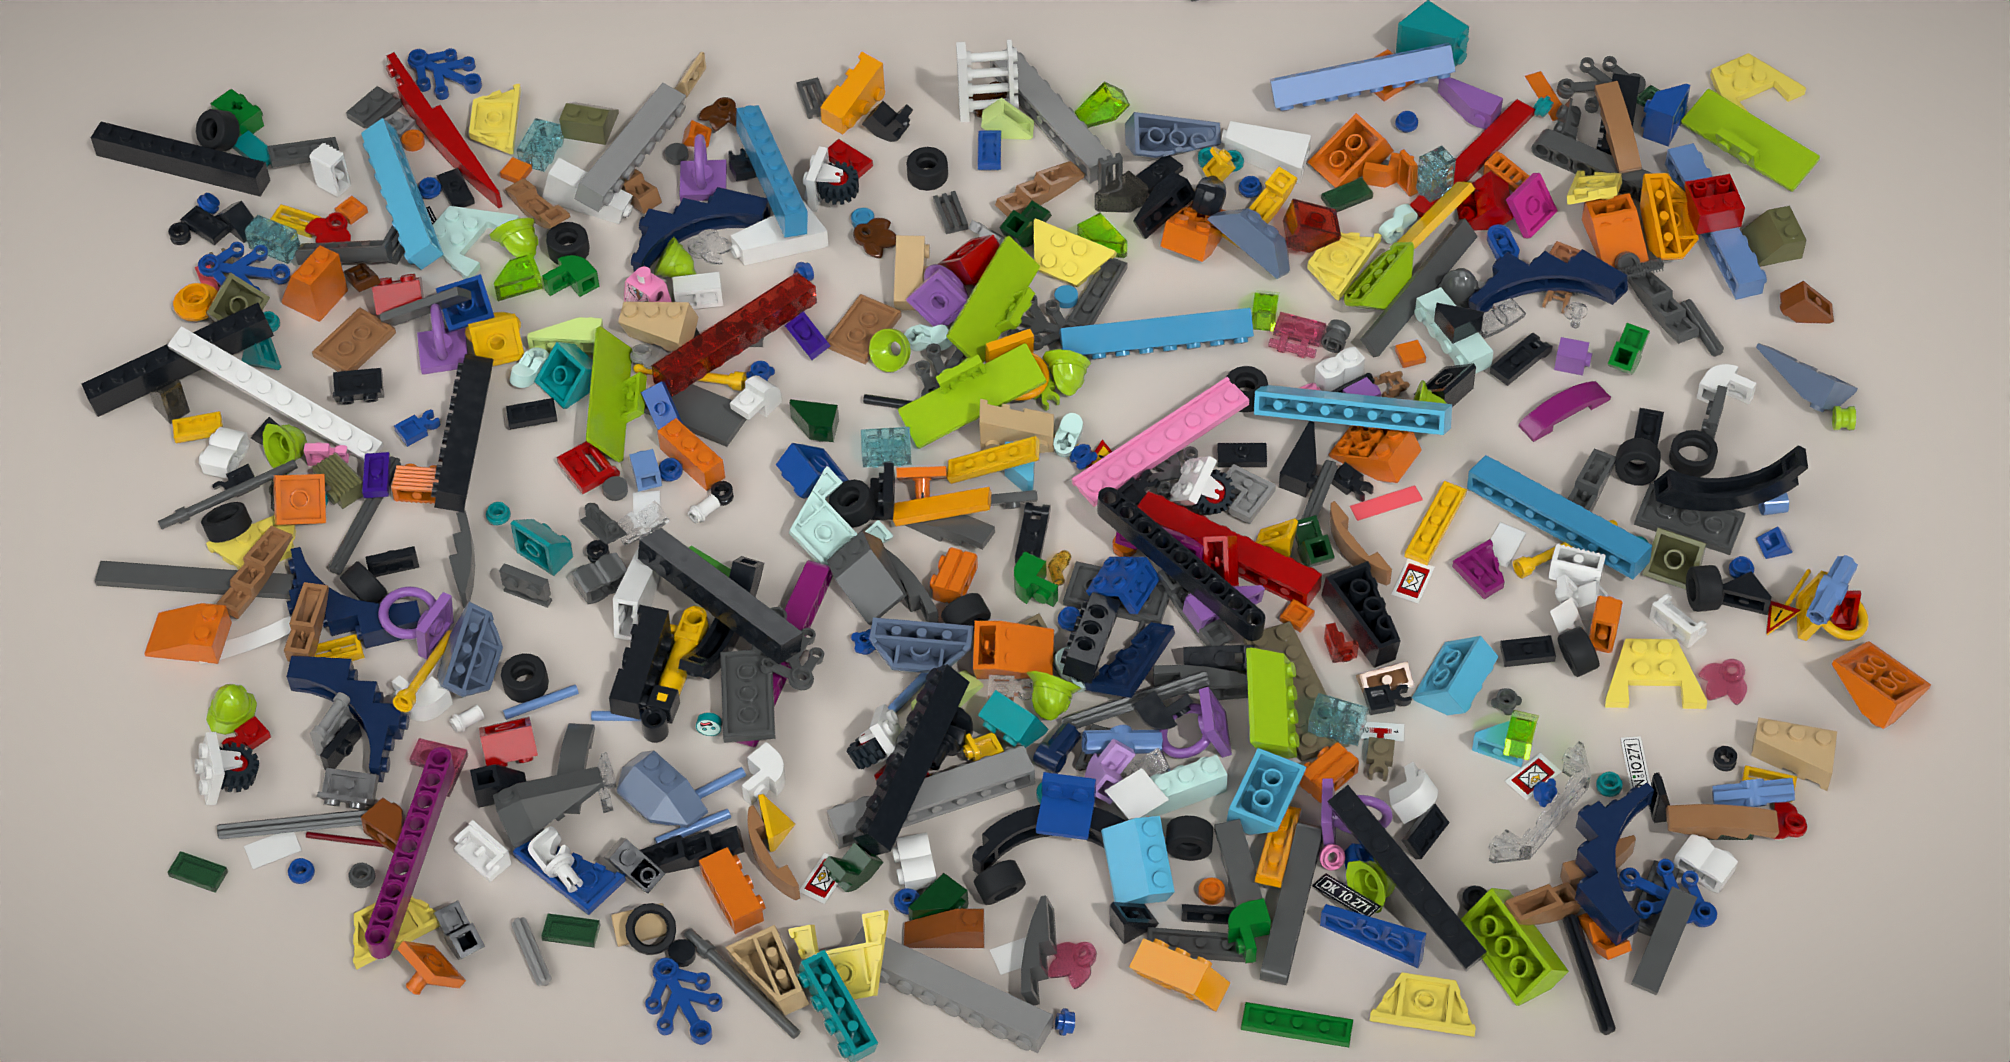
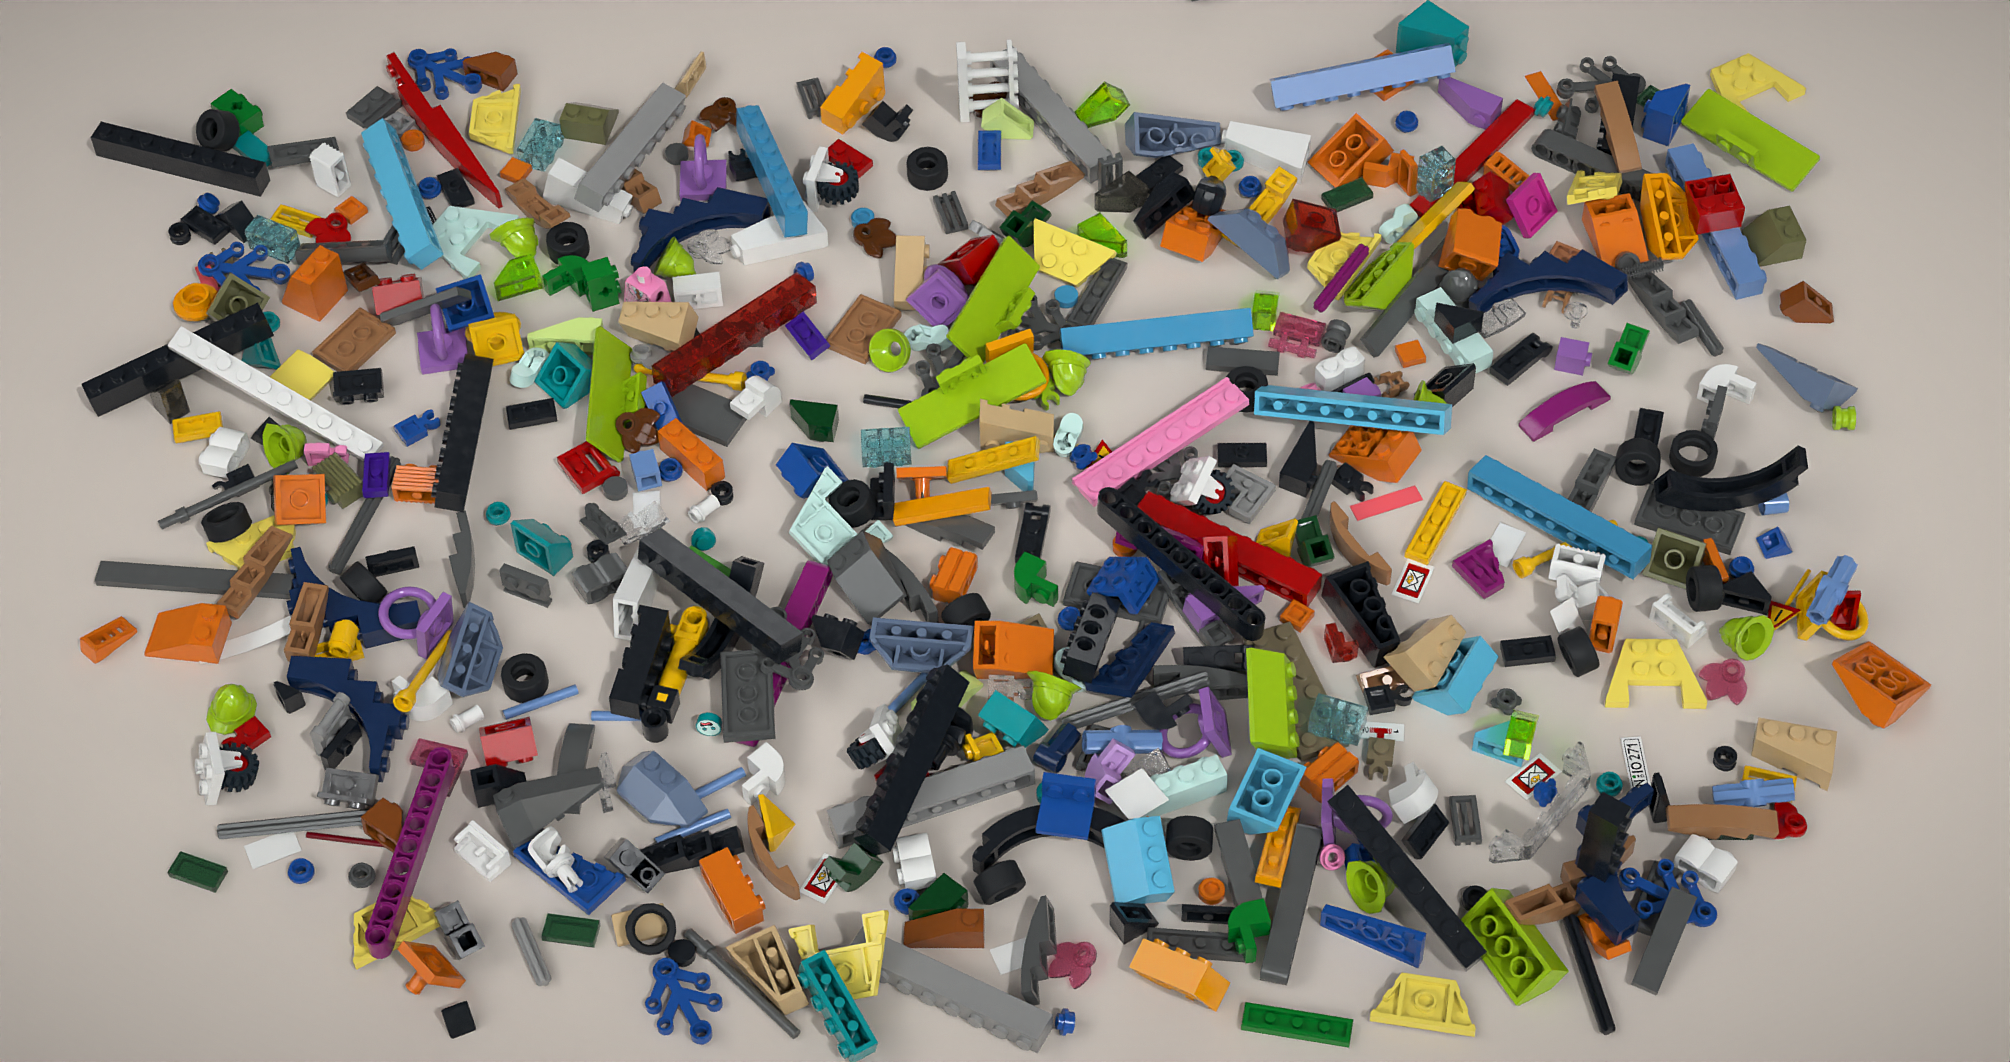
(96, 650): none -> orange slope
(290, 697): none -> black slope
(303, 374): none -> light yellow slope
(343, 638): none -> yellow brick
(458, 1019): none -> black slope
(493, 68): none -> dark orange slope
(601, 283): none -> green brick
(641, 431): none -> reddish brown plate
(703, 539): none -> teal plate
(837, 636): none -> black slope
(886, 56): none -> blue plate
(1058, 565): clear yellow arm -> none
(1230, 358): none -> dark grey tile
(1341, 278): none -> magenta axle
(1346, 895): black sticker -> none
(1427, 652): none -> tan wedge
(1466, 838): none -> dark grey tile
(1471, 243): none -> orange slope
(1604, 837): none -> black brick
(1712, 557): none -> orange tile
(1748, 635): none -> lime piece

